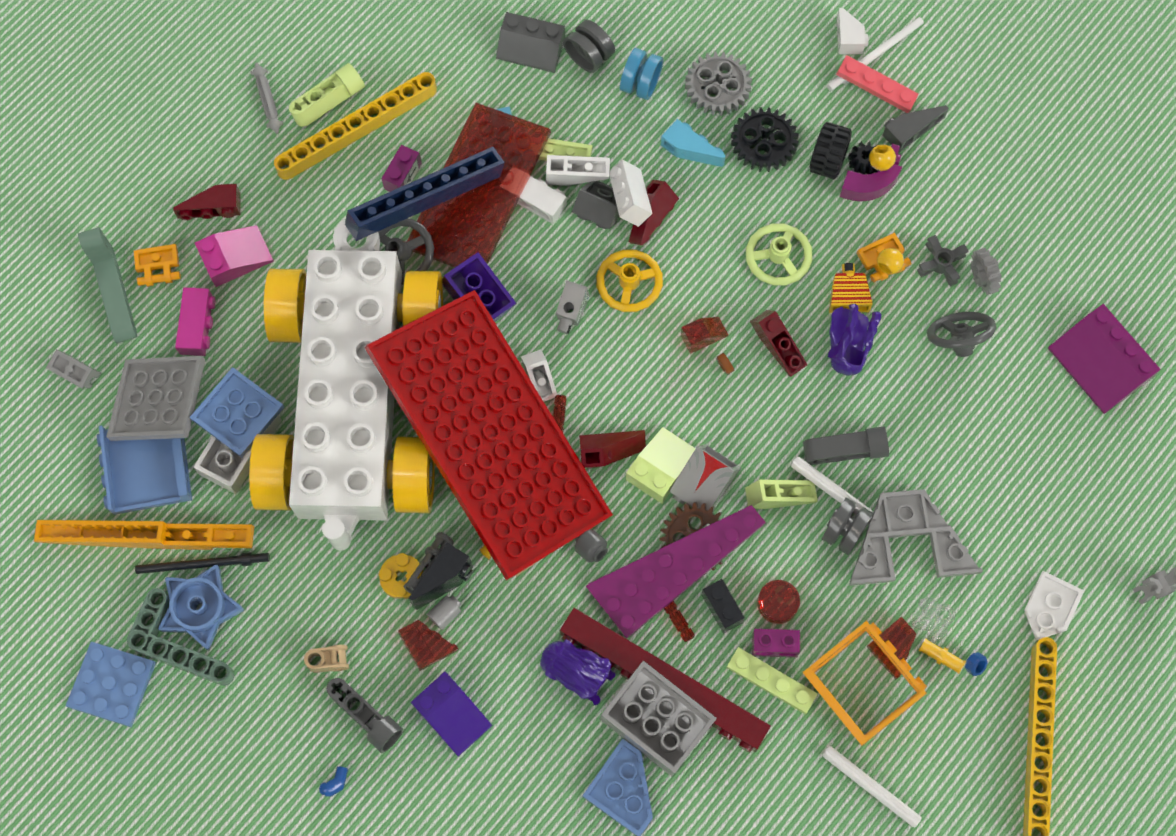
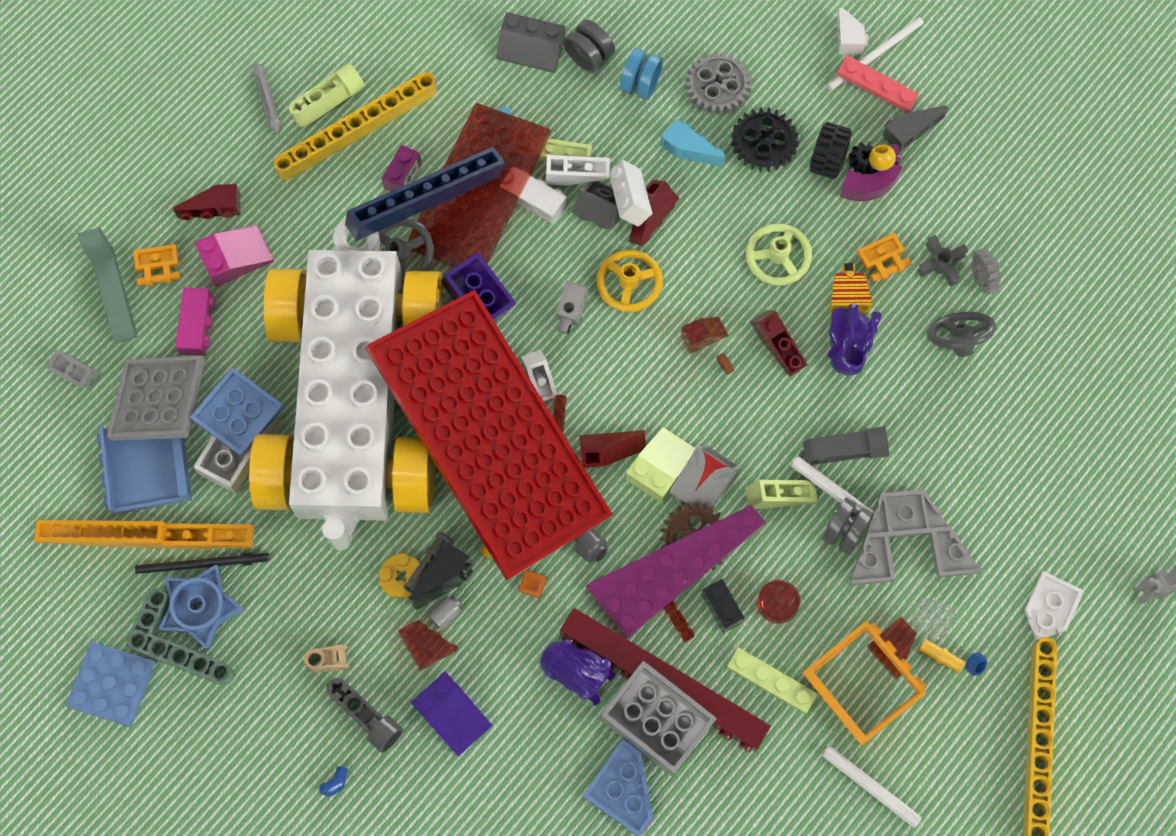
(532, 584): none -> orange tile
(775, 643): magenta brick -> none
(890, 261): yellow piece -> none
(1104, 359): magenta slope -> none

